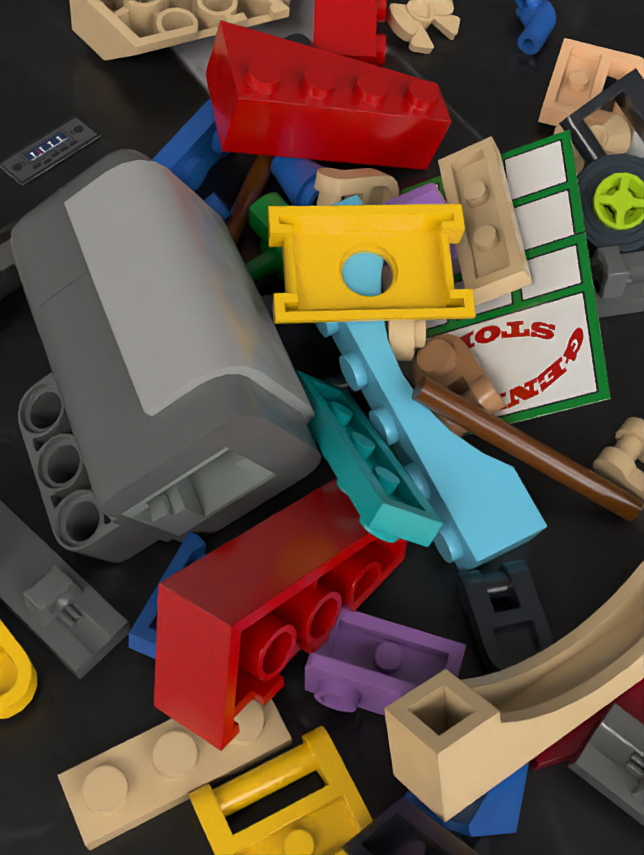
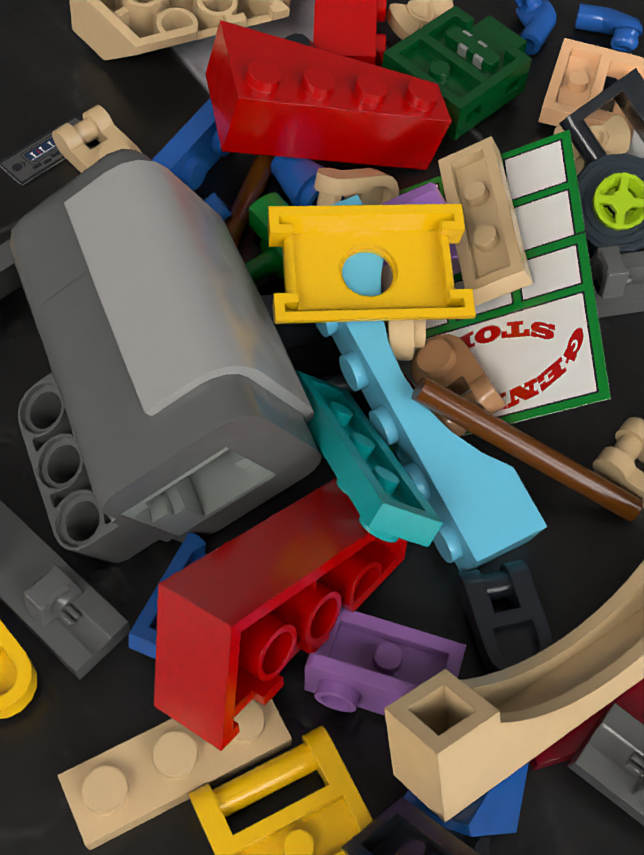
(95, 125): none -> tan plate
(473, 65): none -> dark green piece
(612, 22): none -> blue arm

